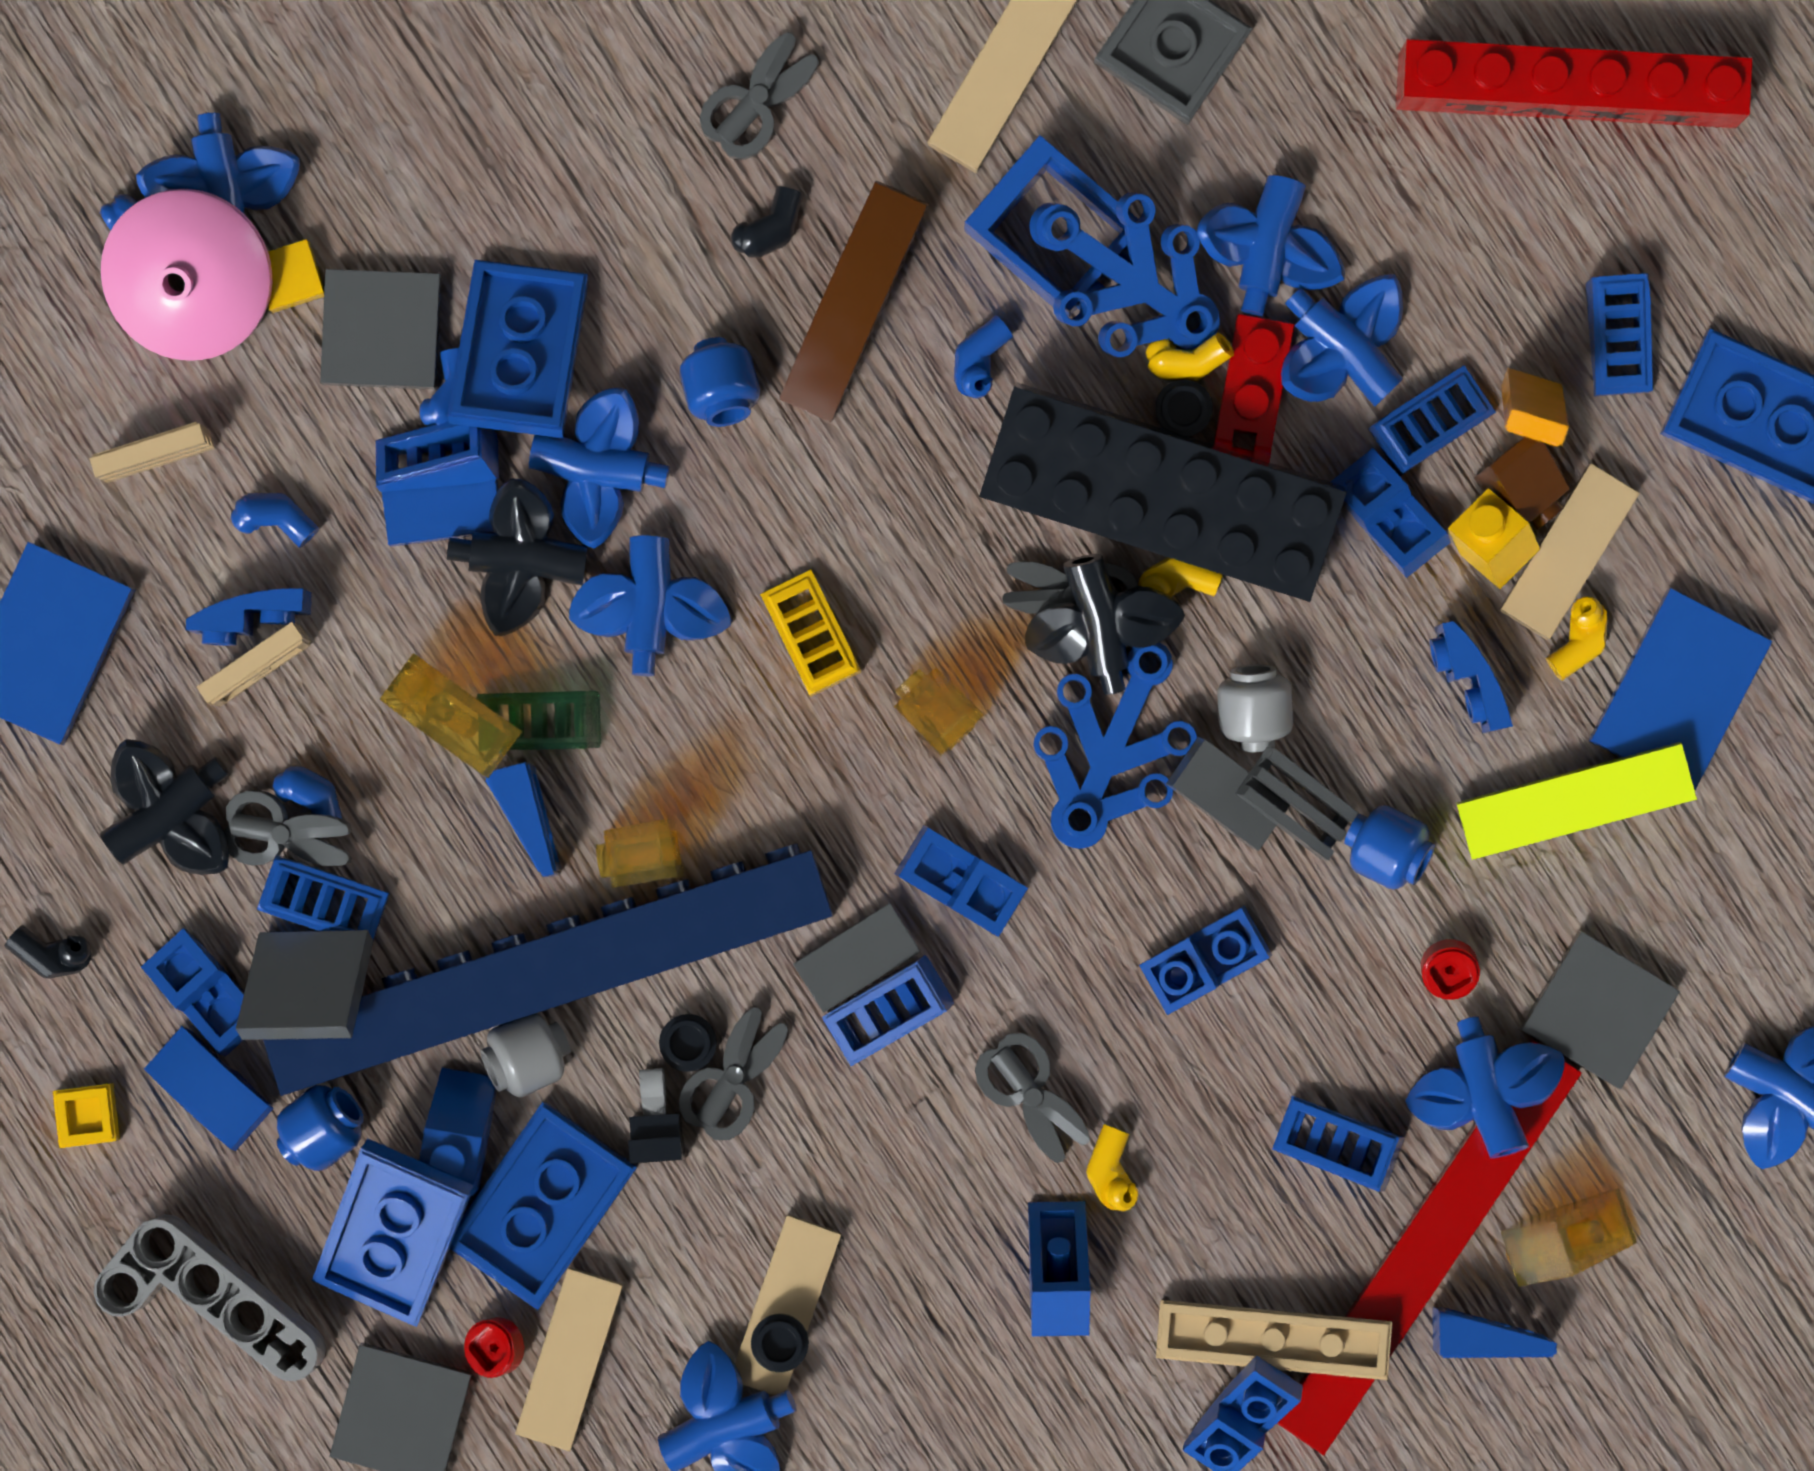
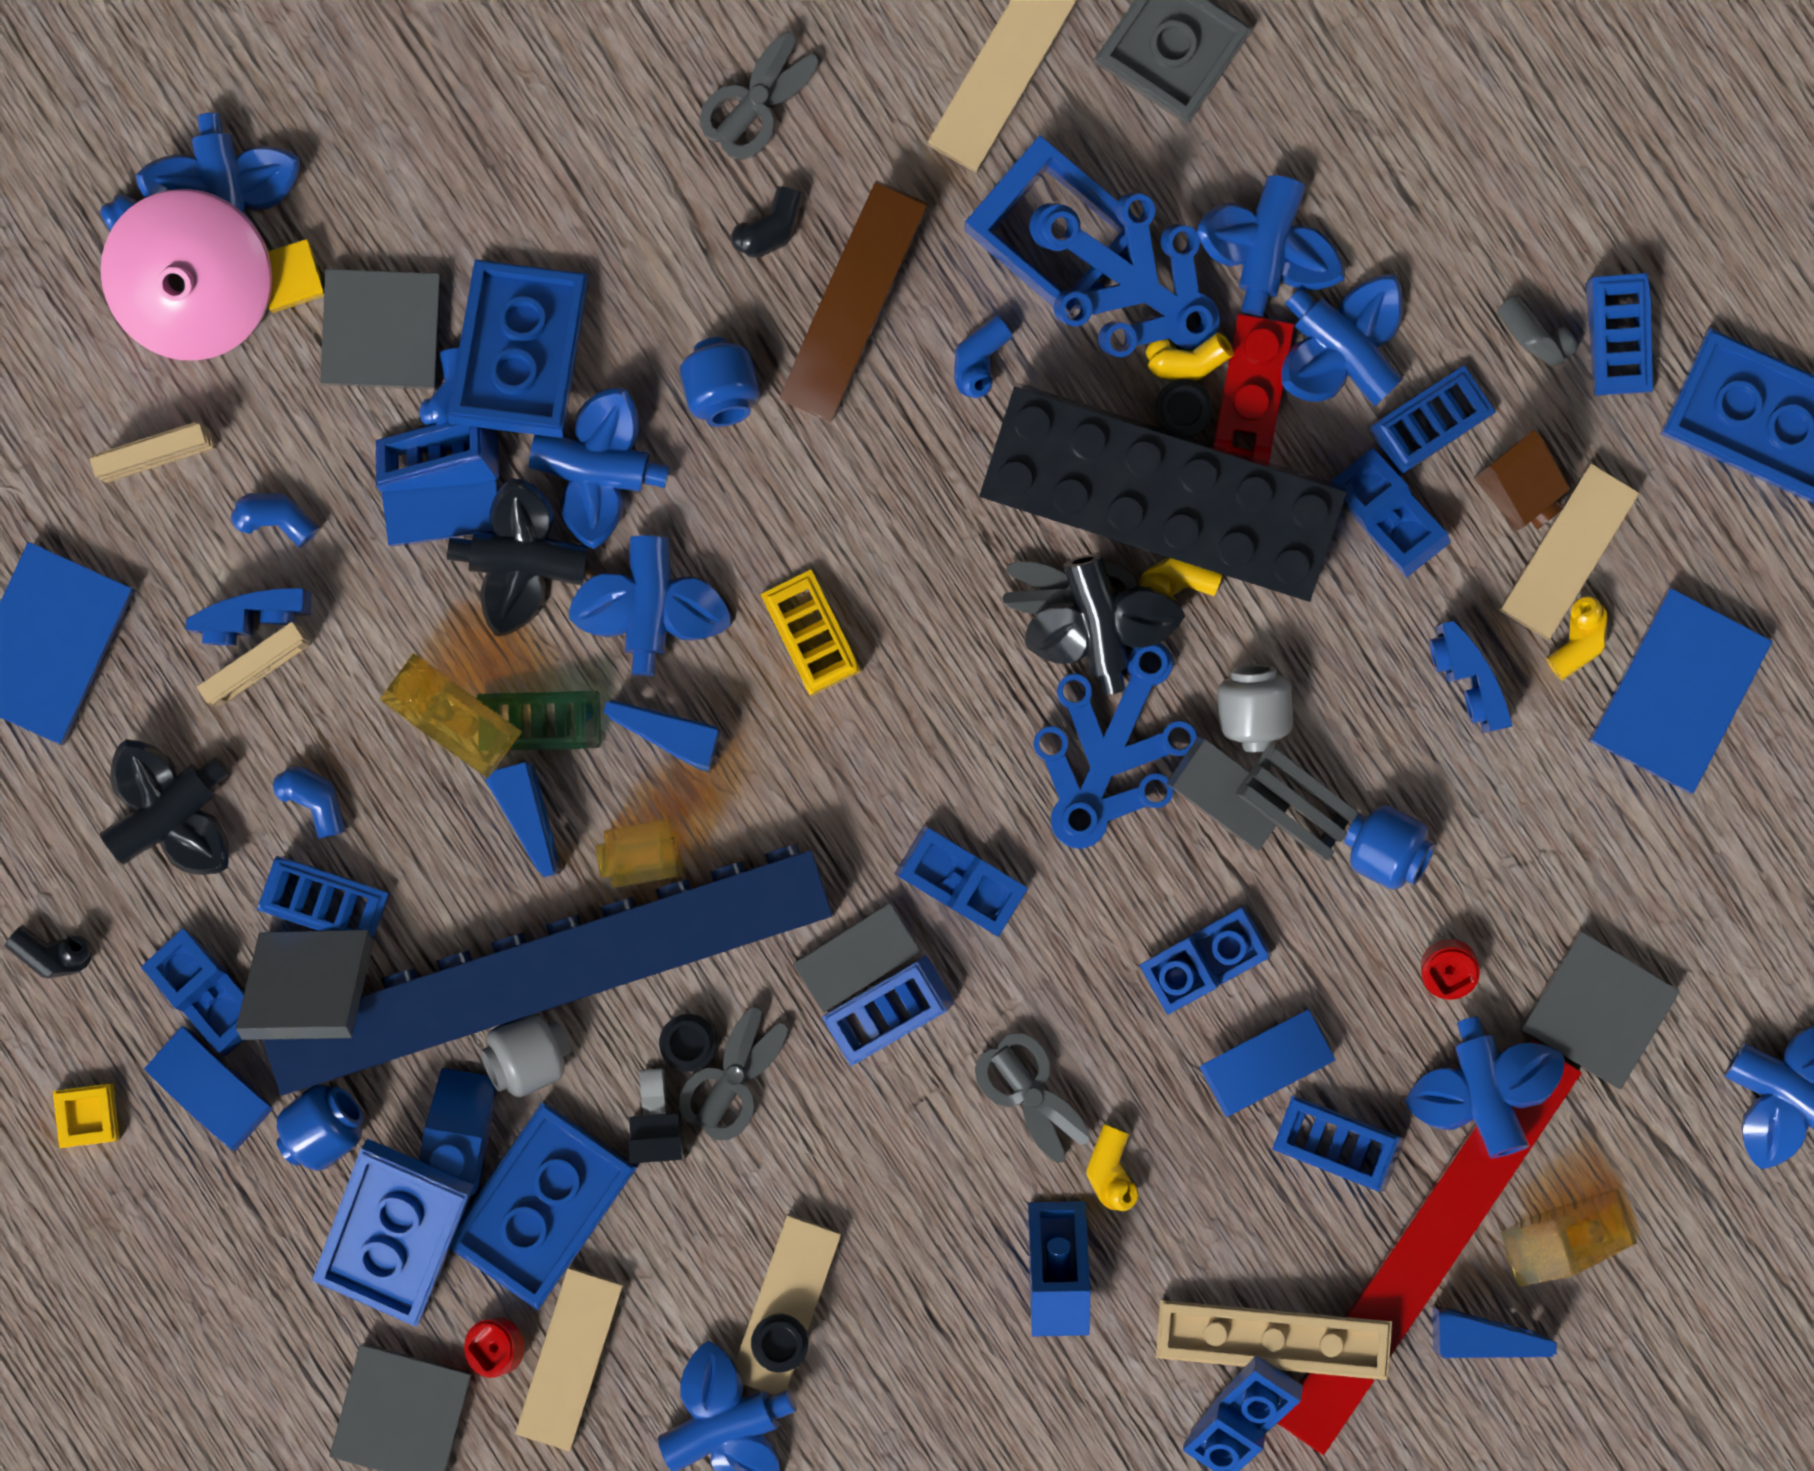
(220, 1308): light grey beam -> none
(296, 834): dark grey piece -> none
(681, 737): none -> blue slope
(936, 710): clear yellow slope -> none
(1267, 1063): none -> blue slope
(1494, 538): yellow brick -> none
(1531, 335): none -> dark grey arm
(1534, 407): light orange tile -> none
(1573, 83): red brick -> none
(1576, 800): neon yellow tile -> none

